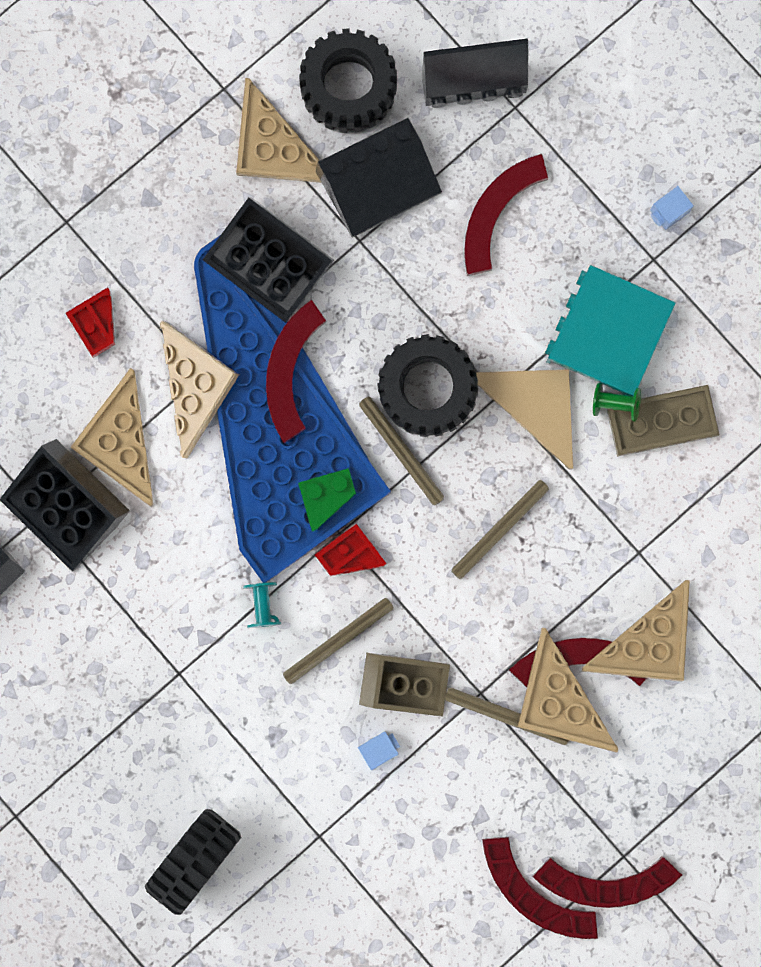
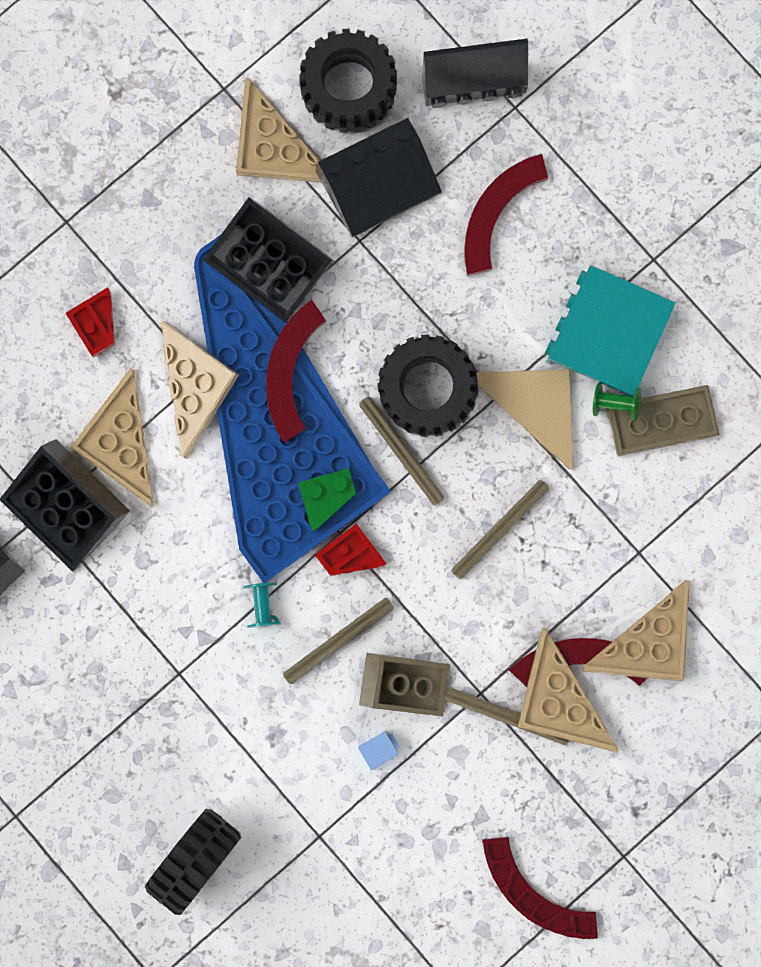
(607, 893): dark red tile -> none
(671, 208): light blue brick -> none

